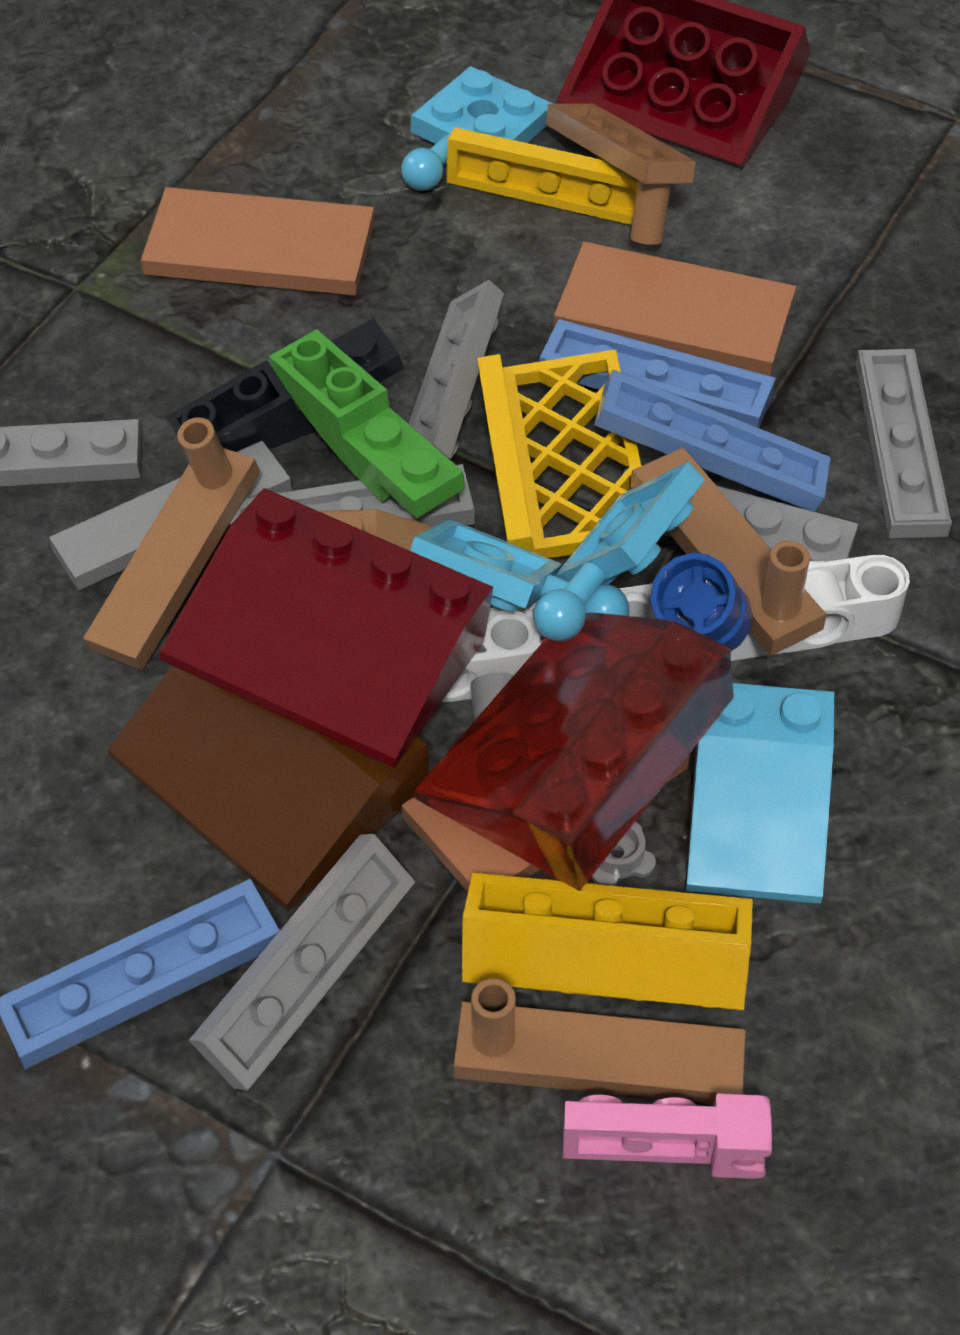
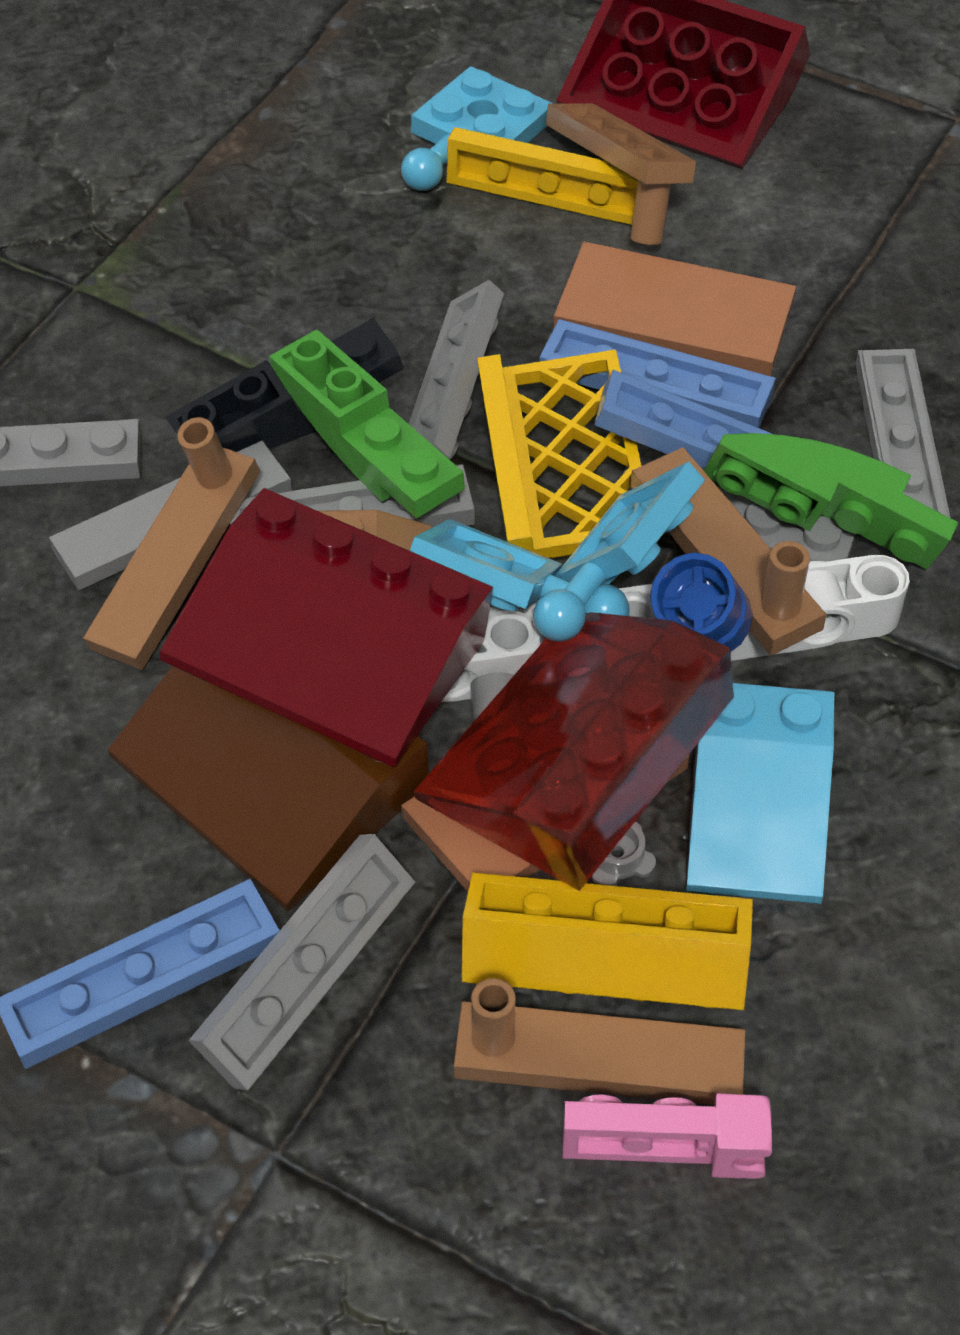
(259, 241): nougat tile -> none
(813, 478): none -> bright green slope

